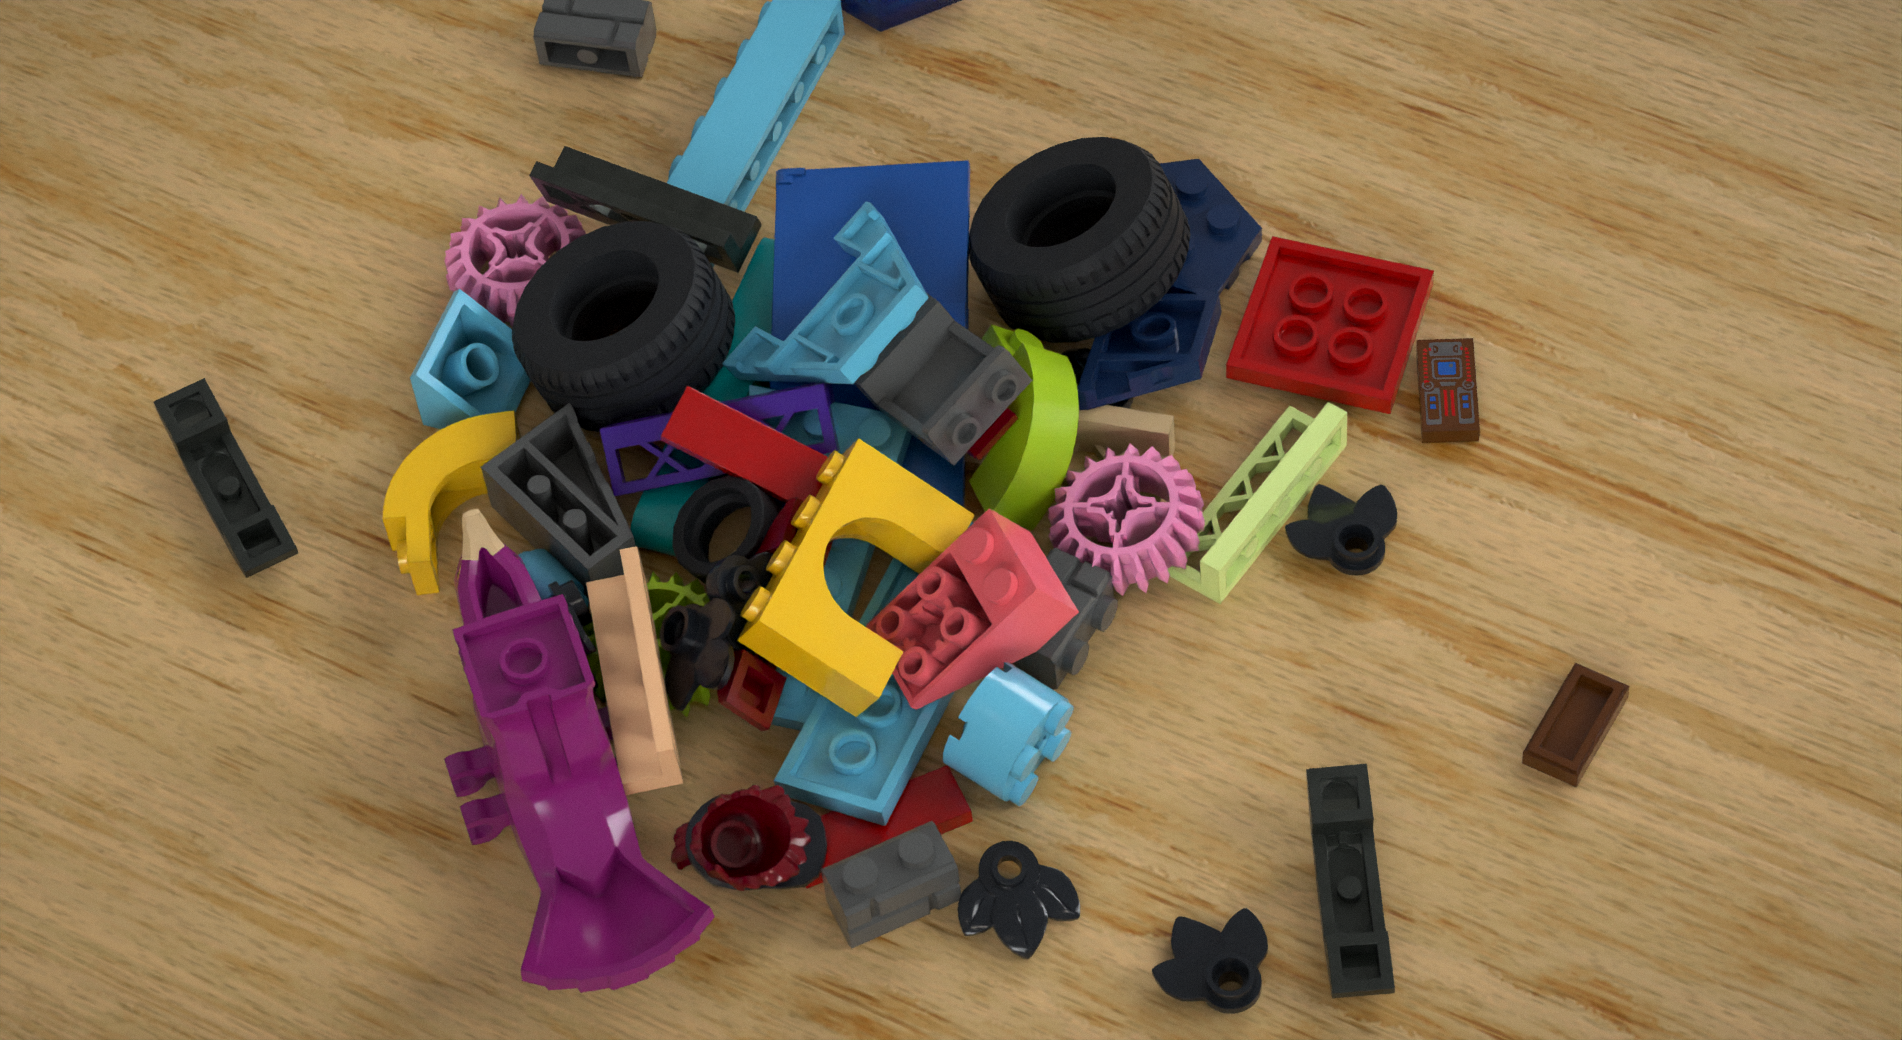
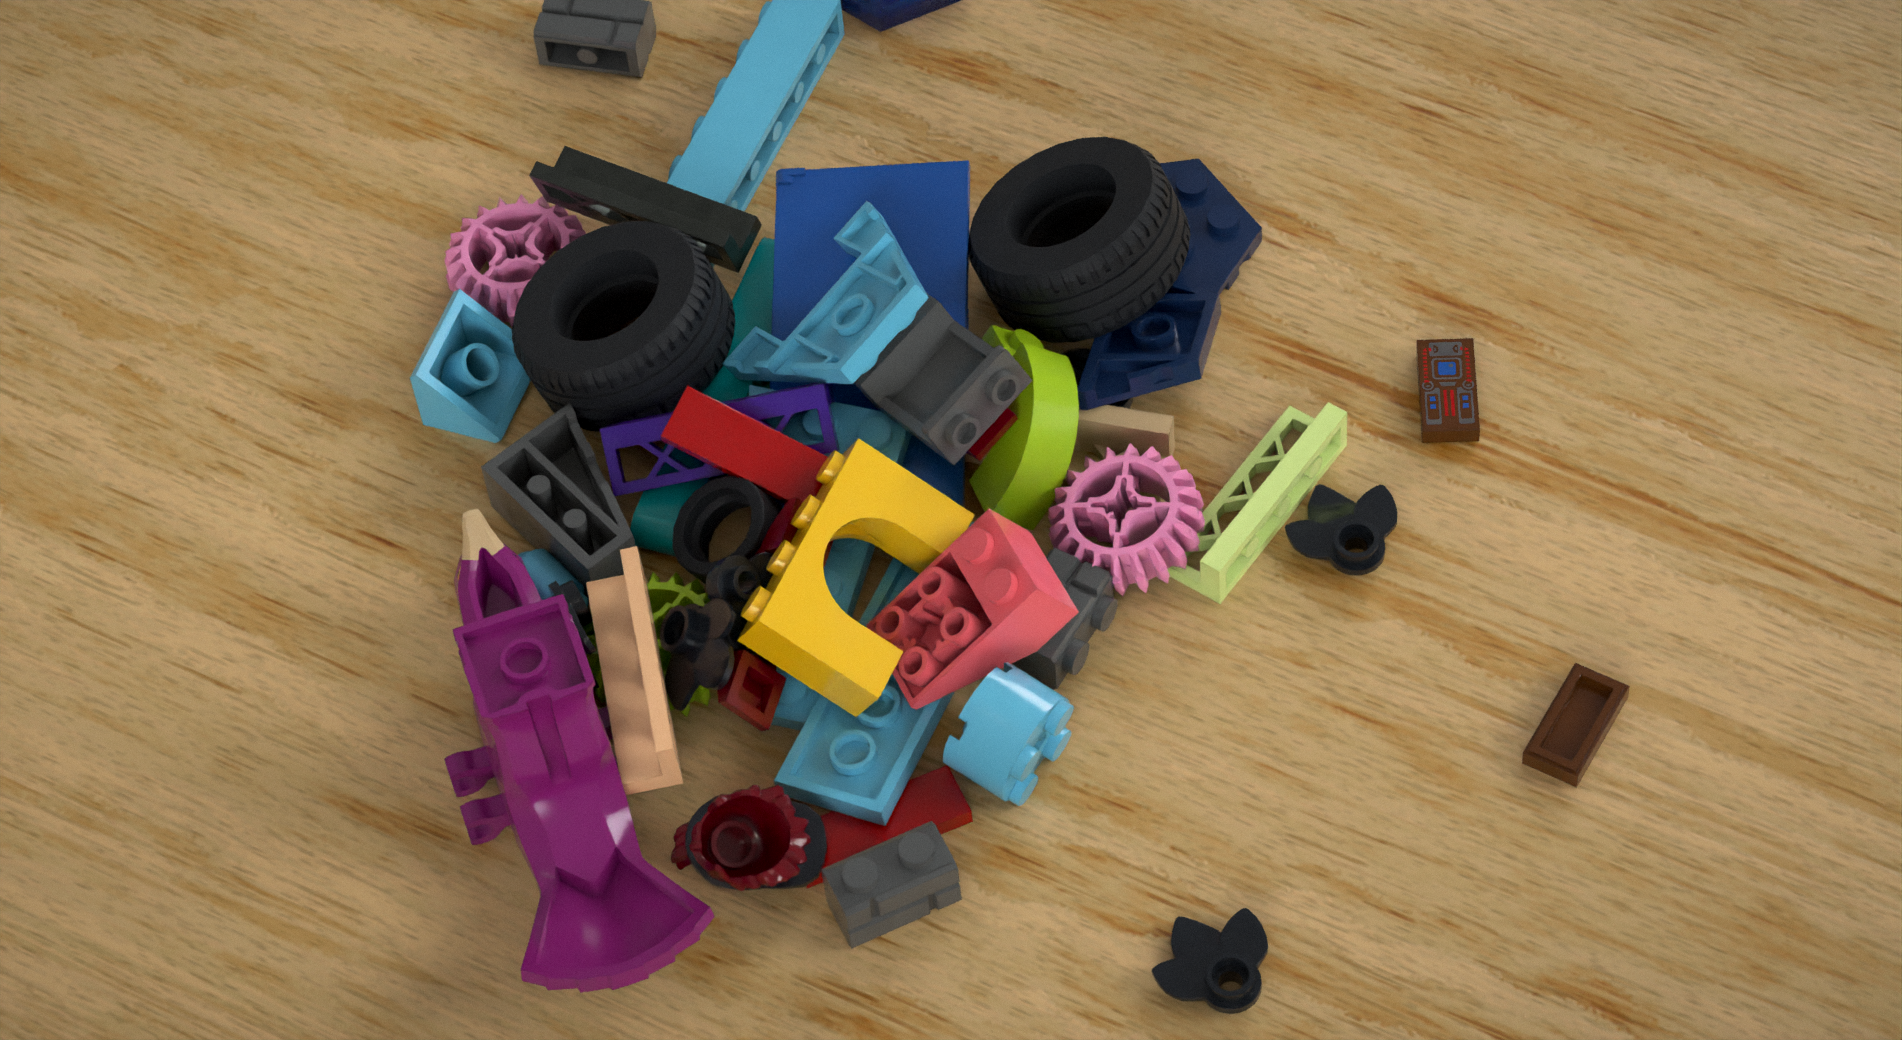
(224, 479): pearl dark grey slope -> none
(434, 483): yellow arch -> none
(1019, 905): black plate -> none
(1330, 324): red plate -> none
(1348, 881): pearl dark grey slope -> none

